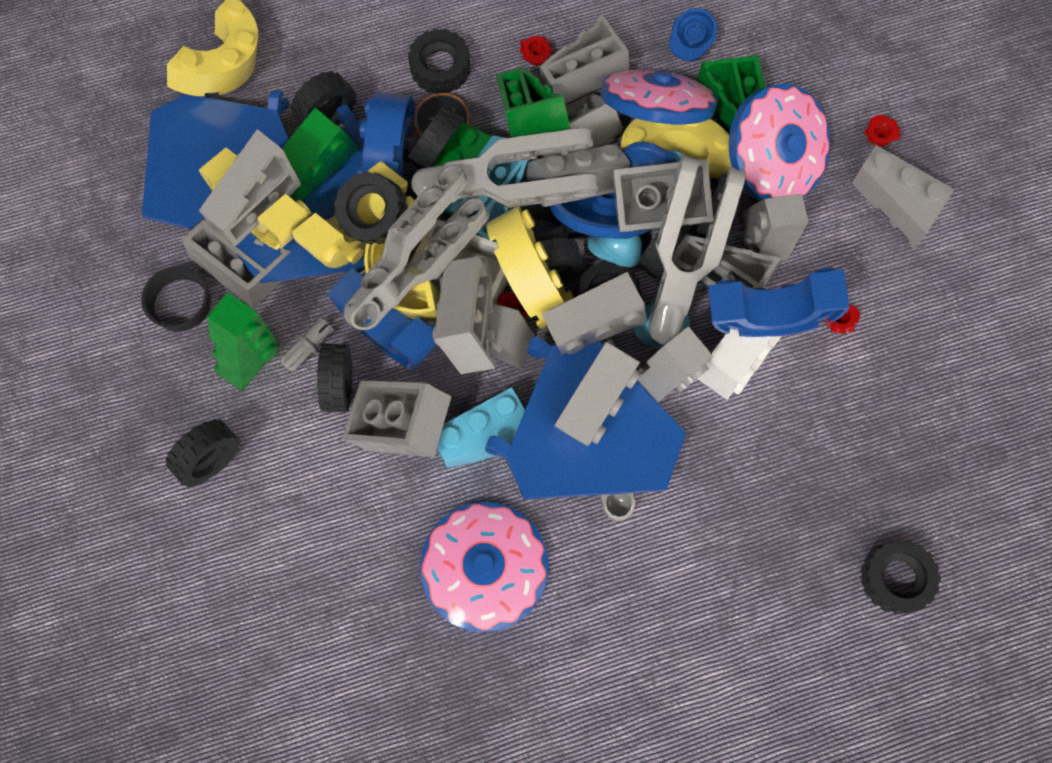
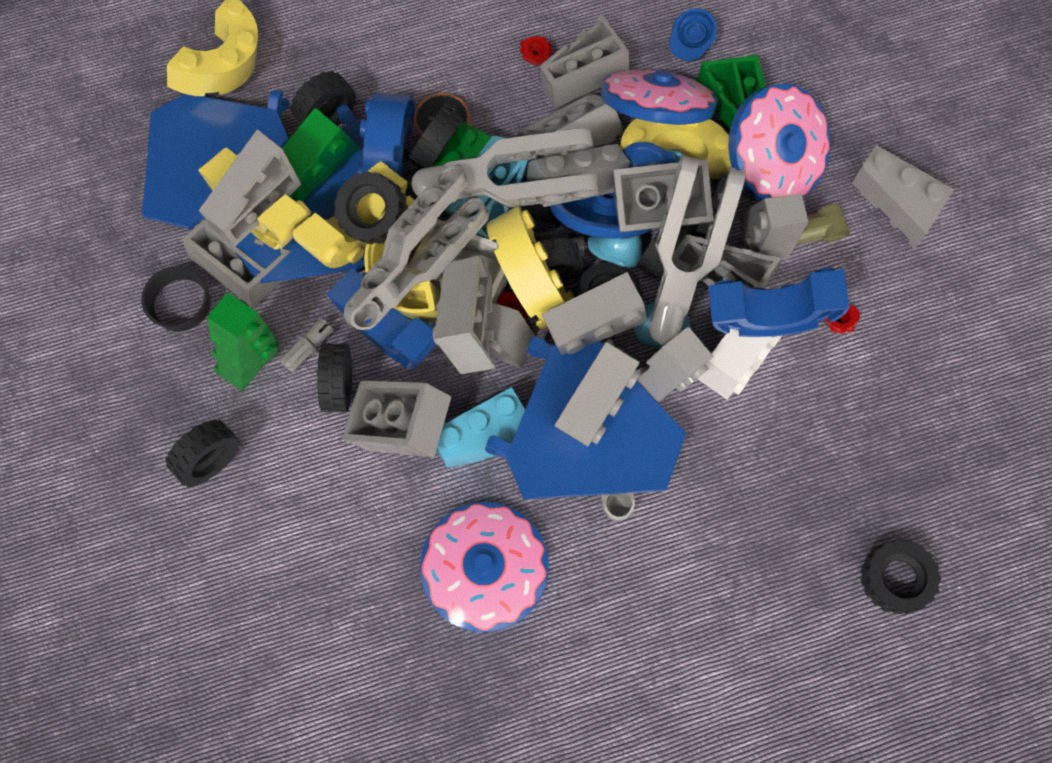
(433, 42): black tyre -> none
(529, 105): green wedge -> none
(825, 224): none -> olive piece
(884, 127): red animal -> none

